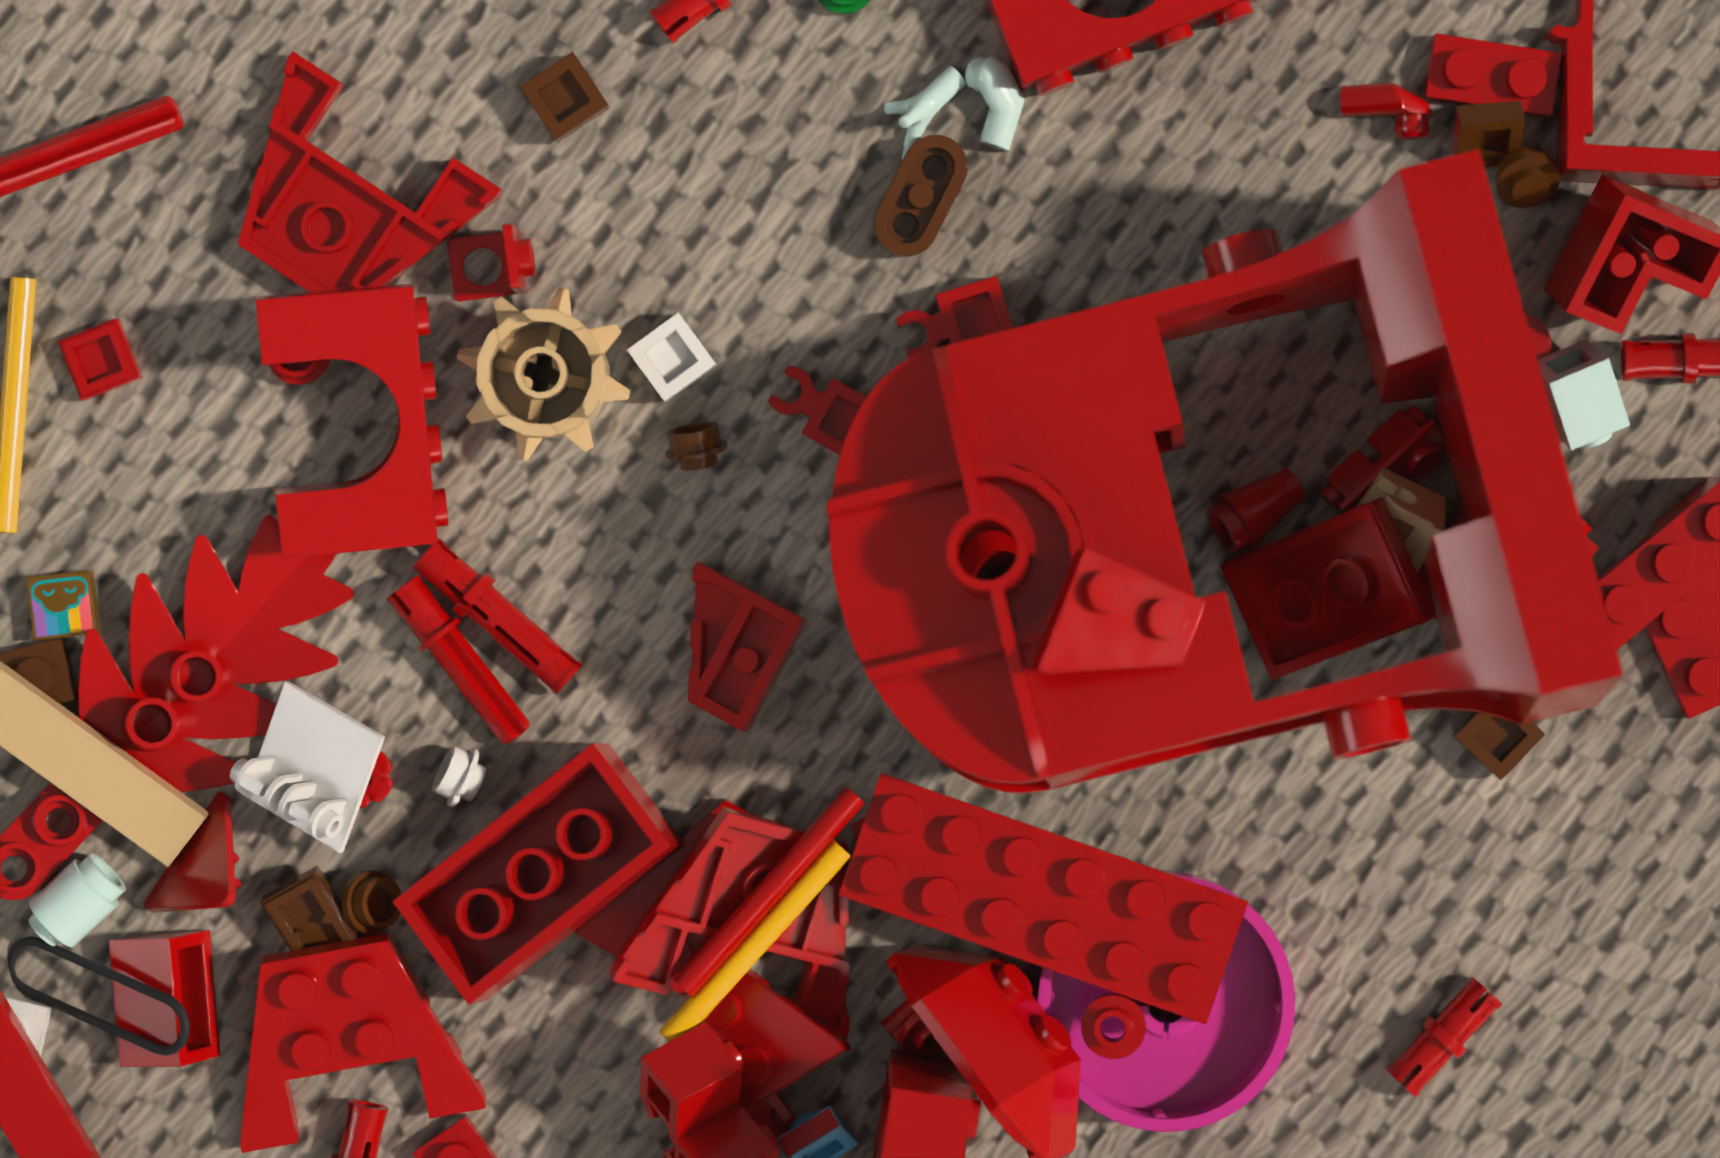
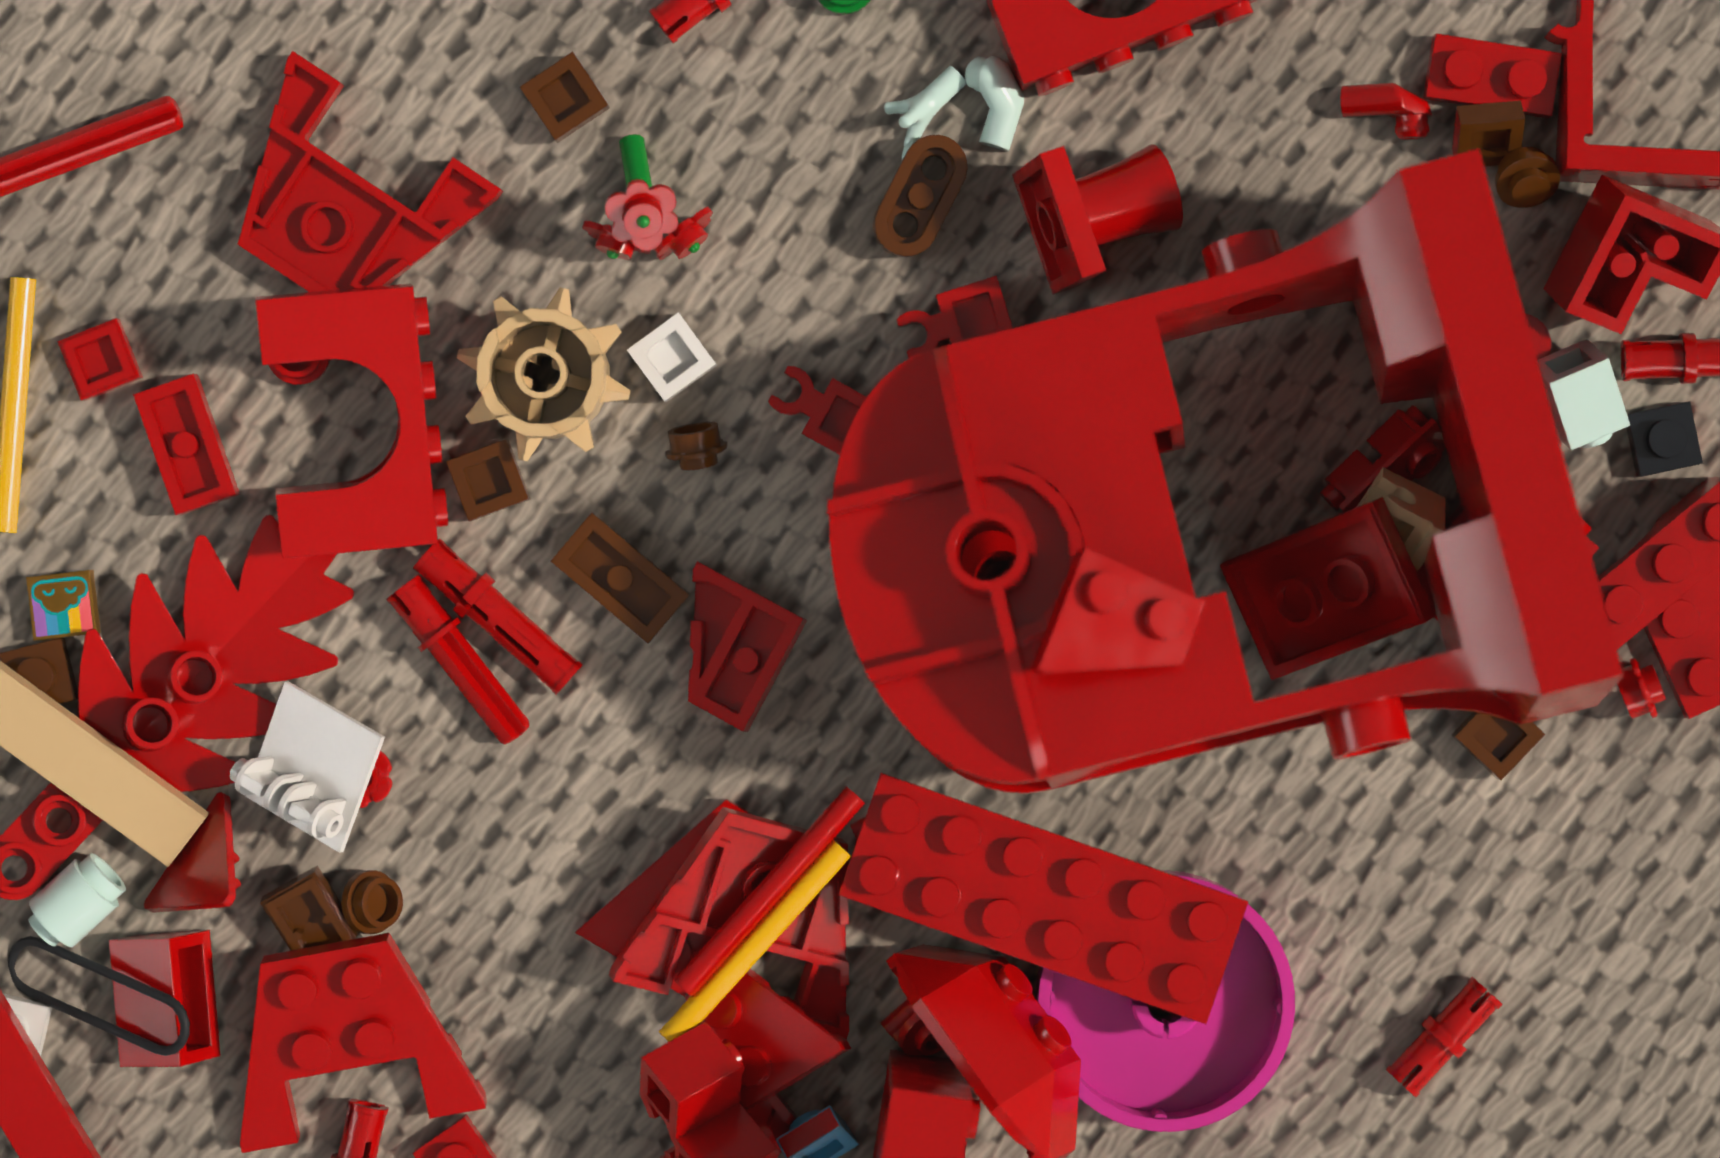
(186, 444): none -> red plate
(459, 775): white plate -> none
(488, 480): none -> reddish brown plate
(515, 257): red bracket -> none
(538, 873): red brick -> none
(620, 577): none -> reddish brown plate
(645, 214): none -> red plant
(1106, 206): none -> red plant
(1113, 1006): red plate -> none
(1253, 510): red cone -> none
(1641, 689): none -> red plate
(1663, 439): none -> black plate

